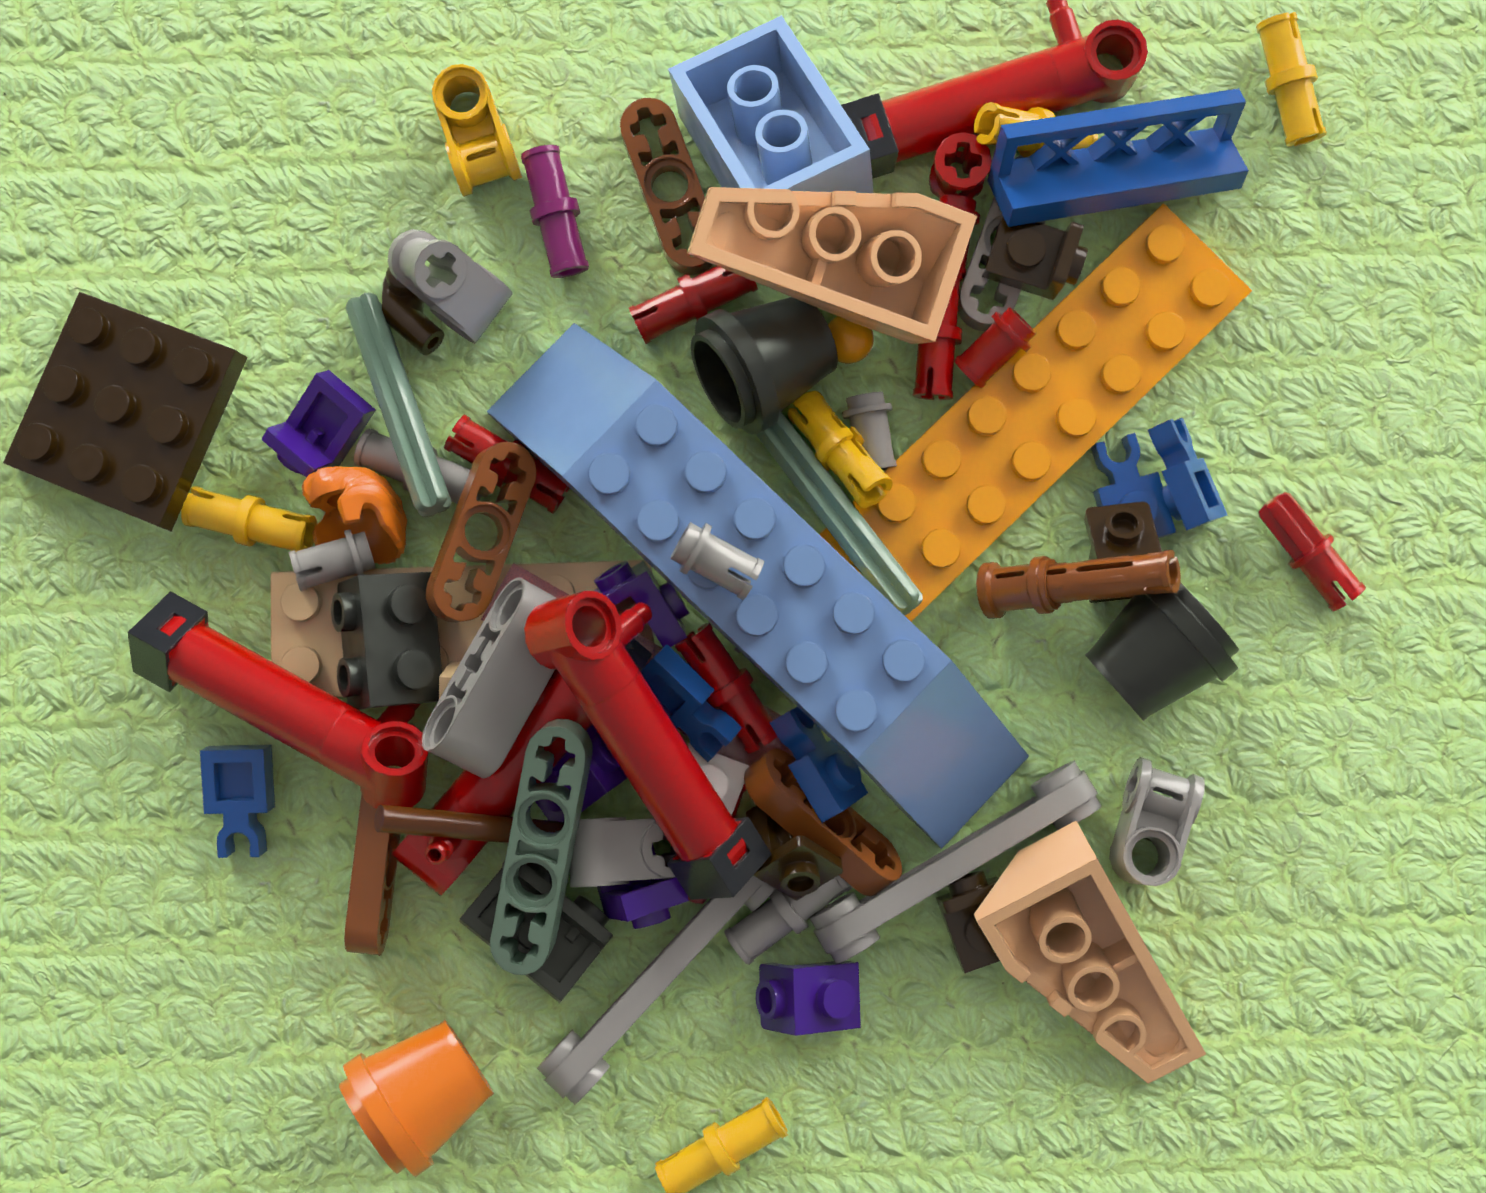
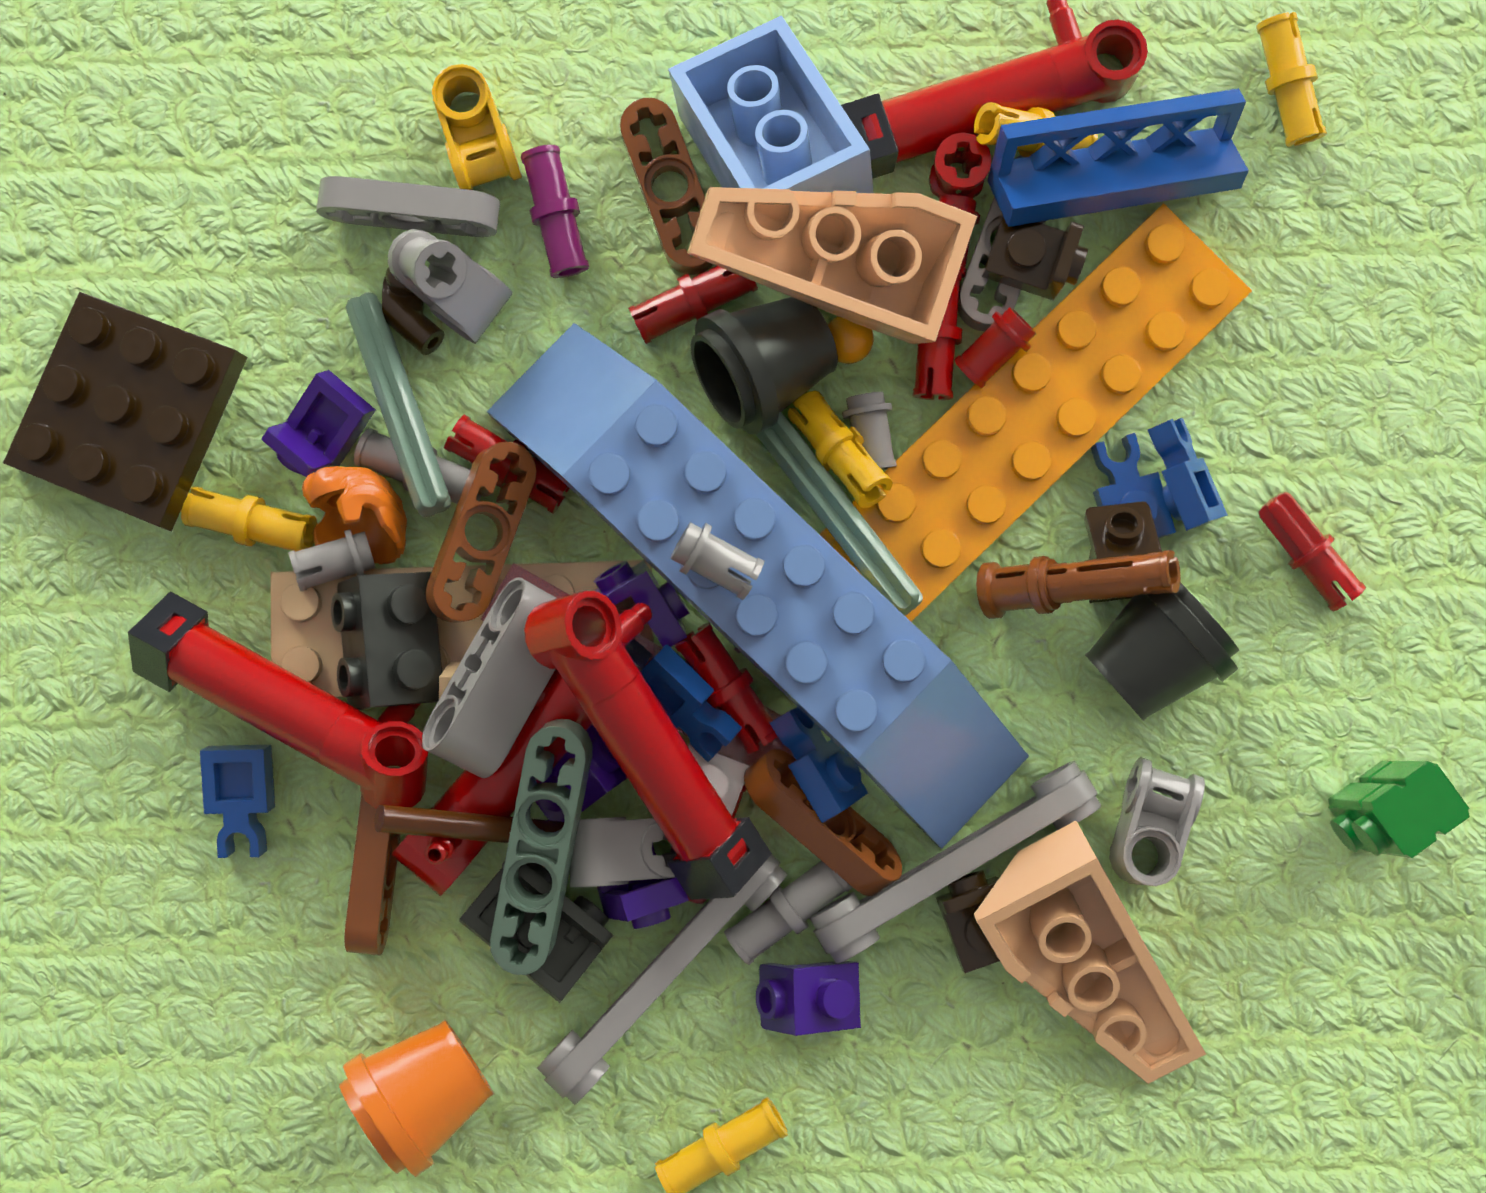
(408, 206): none -> light grey beam
(796, 863): dark brown bracket -> none
(1397, 808): none -> green brick

